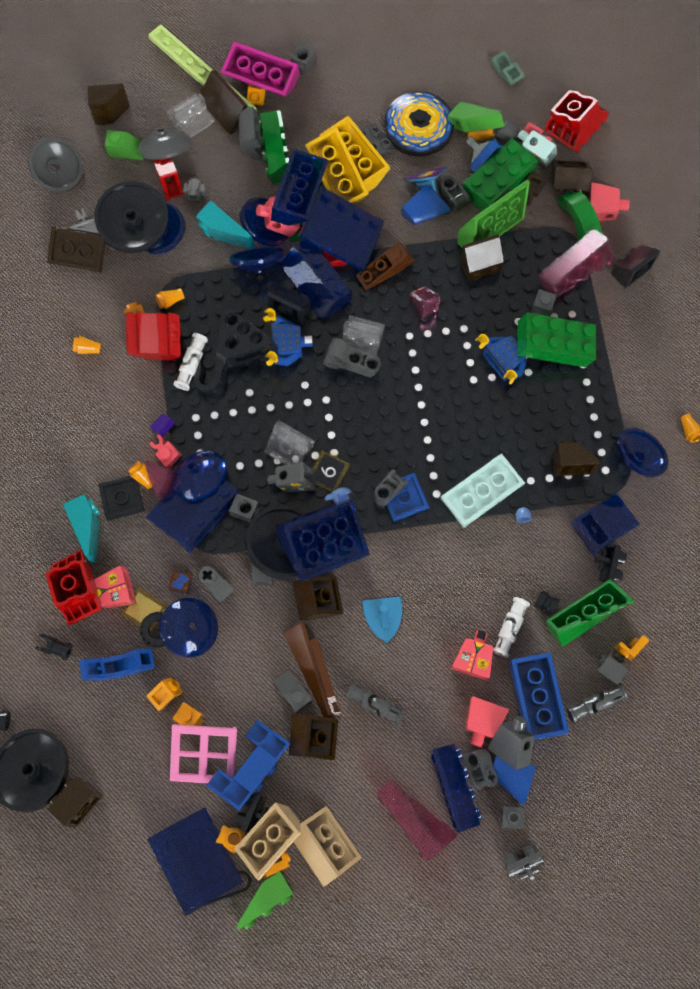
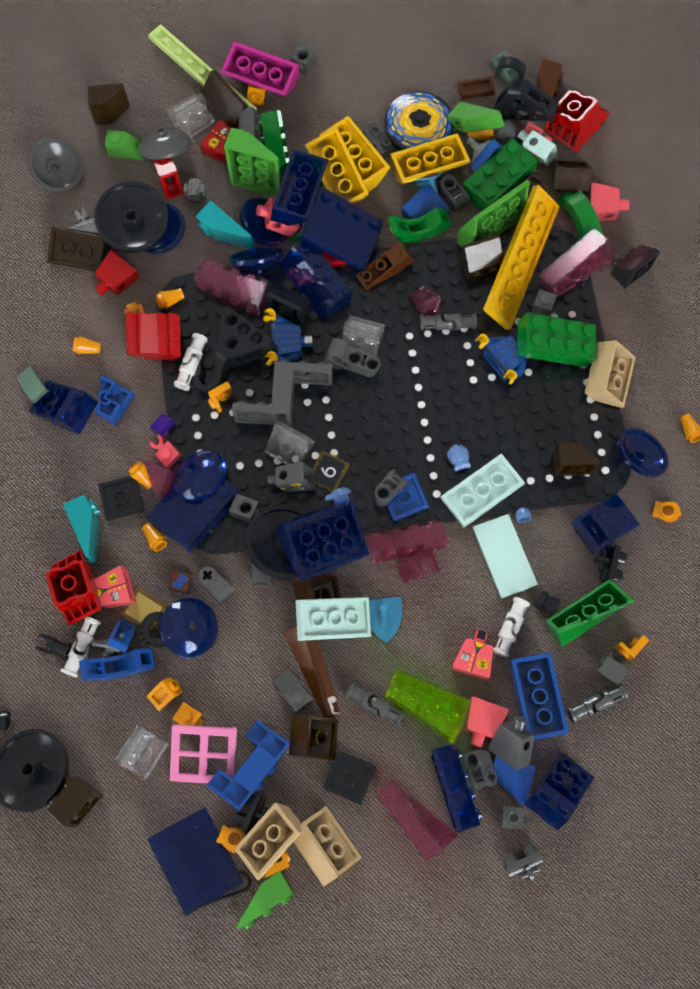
(32, 384): none -> sand green slope
(64, 407): none -> clear blue slope
(84, 638): none -> white piece
(112, 400): none -> blue slope
(115, 275): none -> red torso
(118, 640): none -> blue piece
(141, 752): none -> clear bracket
(155, 539): none -> light orange cone
(214, 142): none -> red torso
(219, 393): none -> light orange bracket
(232, 286): none -> clear pink wedge
(251, 163): none -> bright green slope
(284, 380): none -> dark grey bracket
(333, 618): none -> light aqua tile
(349, 777): none -> black tile
(407, 542): none -> clear pink wedge
(418, 567): none -> clear pink slope
(420, 228): none -> green arch
(428, 159): none -> yellow slope
(429, 704): none -> clear neon green wedge
(444, 321): none -> dark grey piece
(459, 457): none -> medium blue animal
(476, 88): none -> reddish brown tile
(504, 556): none -> light aqua tile
(520, 91): none -> black piece
(521, 257): none -> yellow plate
(548, 77): none -> reddish brown slope
(559, 791): none -> clear blue slope
(610, 374): none -> tan slope
(666, 511): none -> light orange animal

